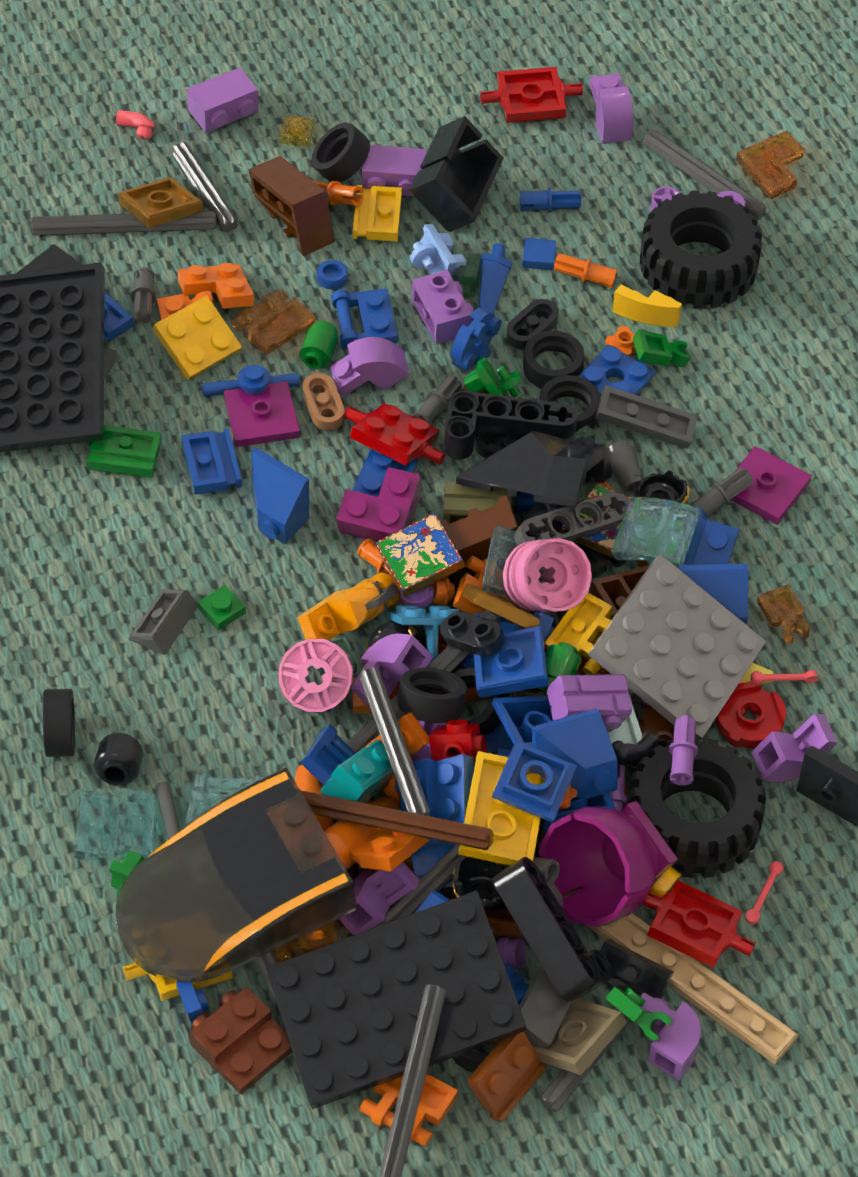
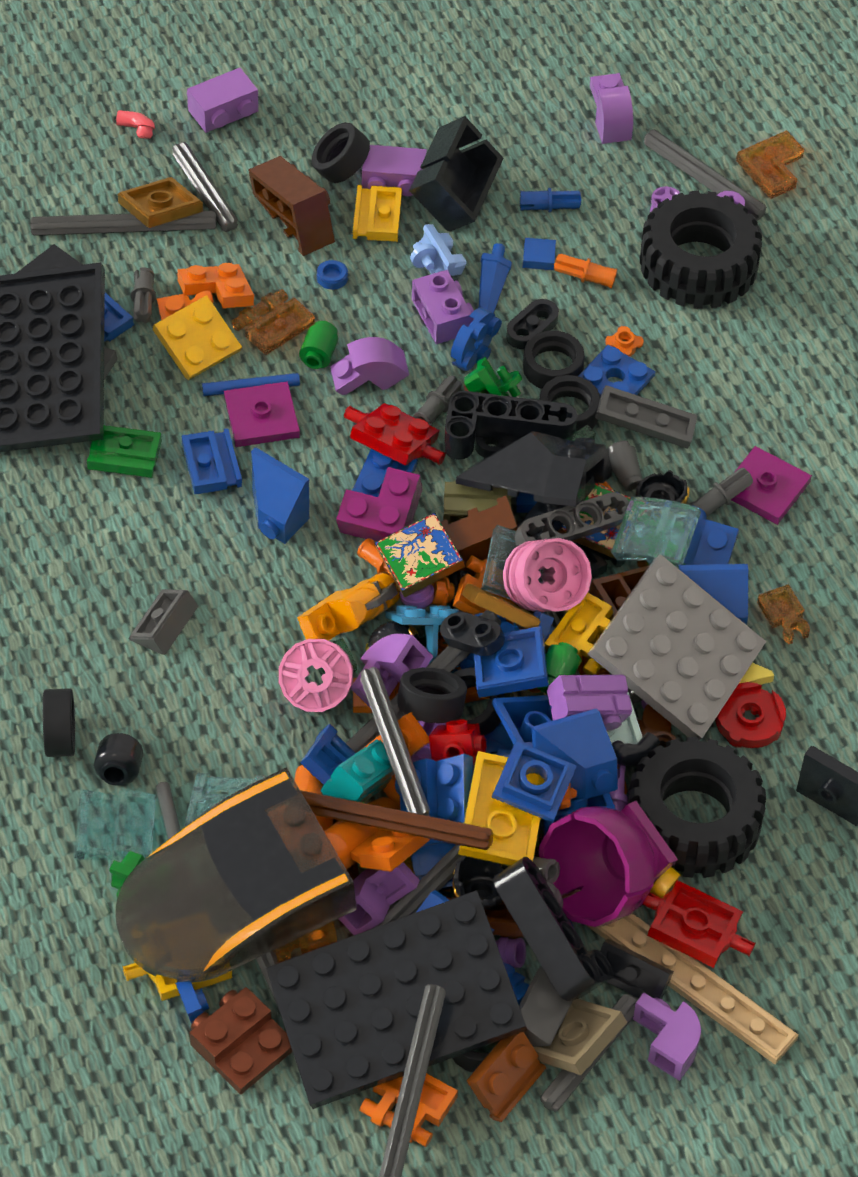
(221, 607): green plate -> none
(254, 379): blue plate -> none
(296, 130): clear yellow plate -> none
(325, 403): medium nougat plate -> none
(342, 193): orange axle -> none
(374, 314): blue plate -> none
(470, 275): clear green plate -> none
(531, 94): red plate -> none
(631, 1005): green plate -> none
(654, 310): yellow slope -> none
(656, 349): green plate -> none
(683, 750): medium lavender axle -> none
(753, 915): coral hinge -> none
(782, 754): medium lavender brick -> none
(809, 676): coral hinge -> none

